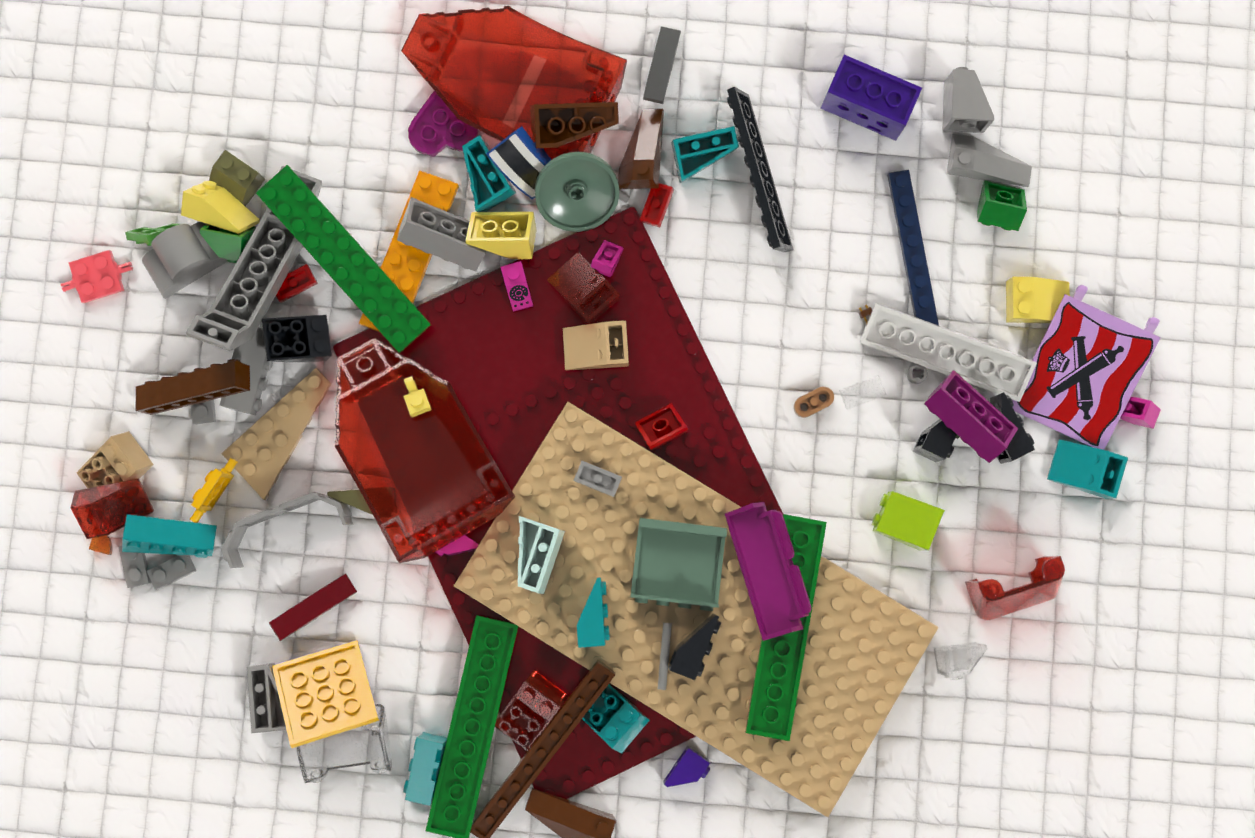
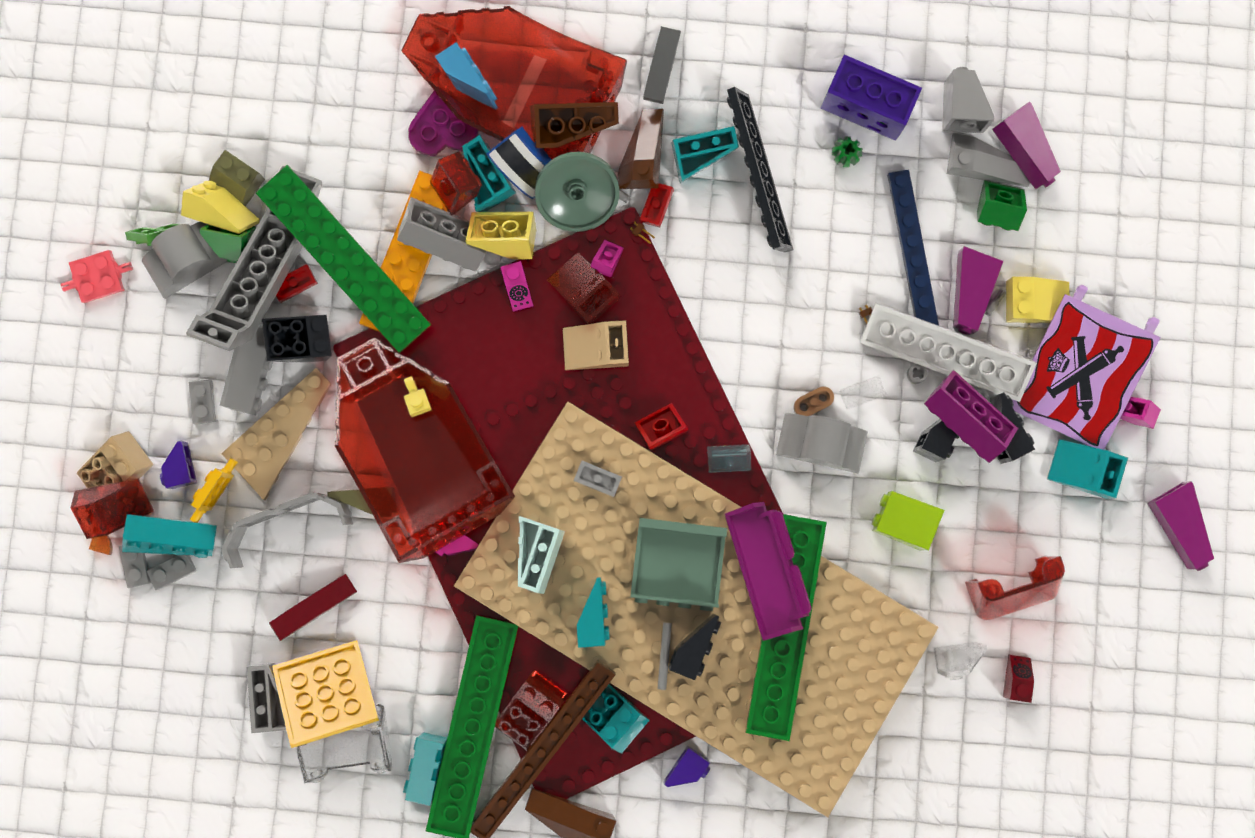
(178, 467): none -> dark purple slope
(193, 387): reddish brown brick -> none
(455, 182): none -> clear red slope
(466, 75): none -> dark azure slope
(638, 229): none -> piece
(729, 458): none -> clear light blue slope
(822, 441): none -> light grey brick
(847, 144): none -> green piece
(974, 286): none -> magenta slope
(993, 304): none -> light grey pin
(1019, 679): none -> dark red slope
(1028, 146): none -> slope
(1184, 524): none -> magenta slope

